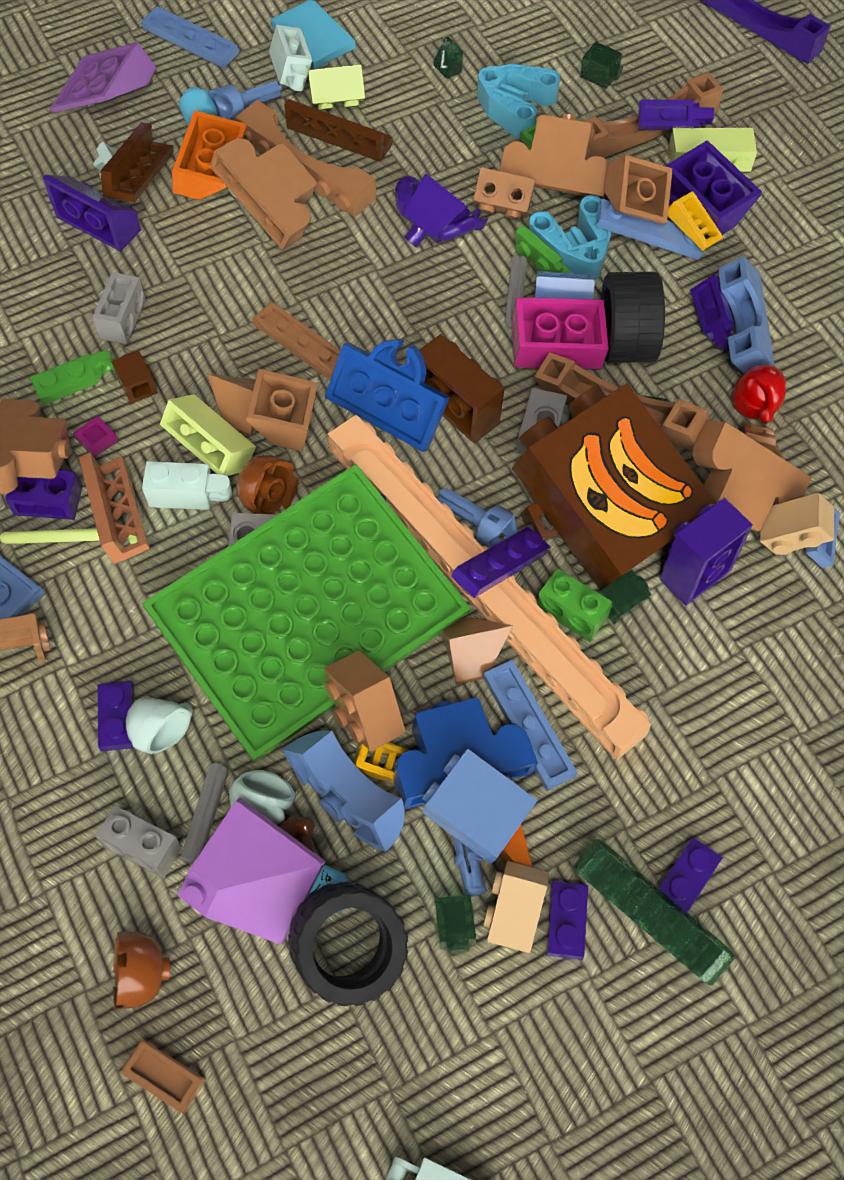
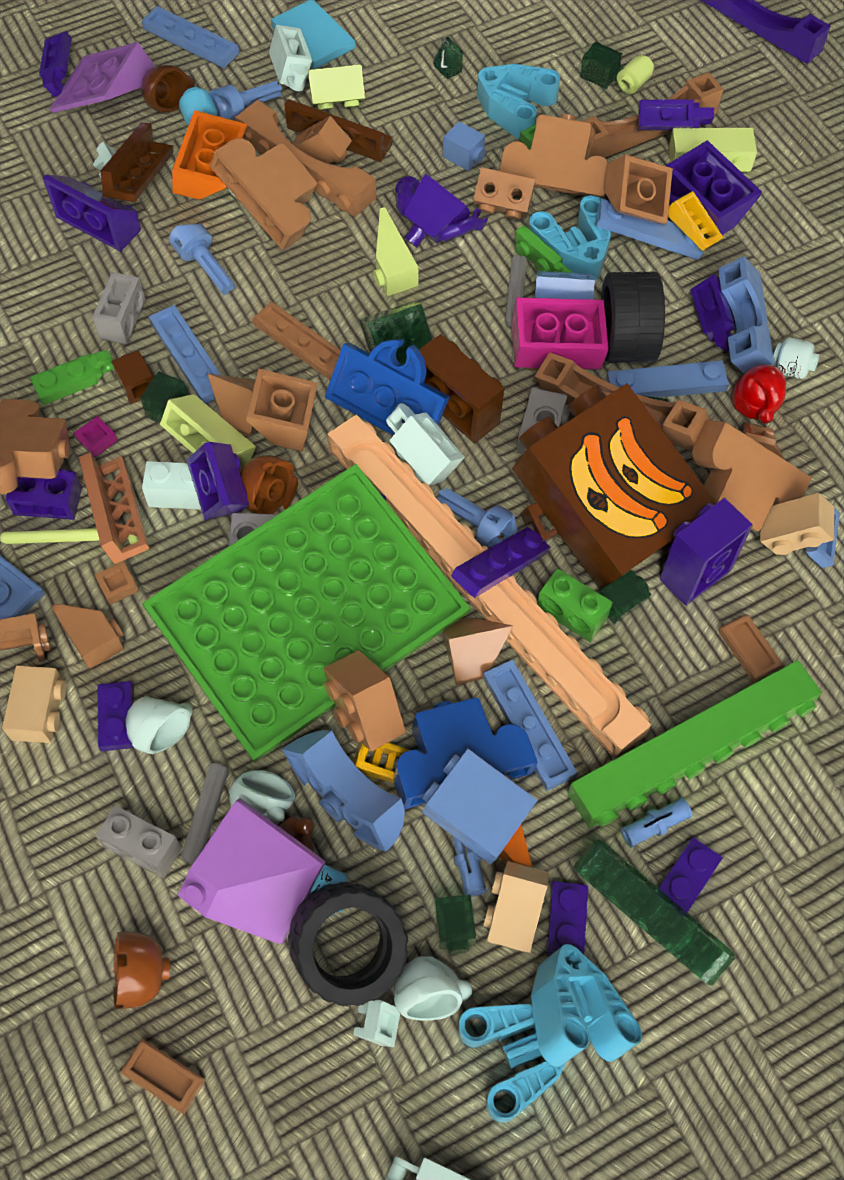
(34, 704): none -> tan brick
(55, 62): none -> dark purple hinge
(90, 633): none -> medium nougat slope
(116, 583): none -> medium nougat plate
(159, 392): none -> clear green brick
(164, 87): none -> reddish brown piece
(185, 351): none -> medium blue plate
(195, 245): none -> medium blue piece
(217, 480): none -> dark purple slope
(324, 141): none -> medium nougat slope
(380, 1023): none -> light aqua tile
(394, 263): none -> yellowish green slope
(400, 322): none -> clear green slope
(423, 445): none -> light aqua brick
(429, 990): none -> light aqua piece
(464, 146): none -> medium blue brick
(501, 1024): none -> medium azure connector
(578, 1005): none -> medium azure connector
(635, 74): none -> yellowish green brick
(656, 822): none -> medium blue pin
(673, 379): none -> medium blue plate
(694, 744): none -> bright green brick
(750, 648): none -> medium nougat tile
(795, 357): none -> light aqua head

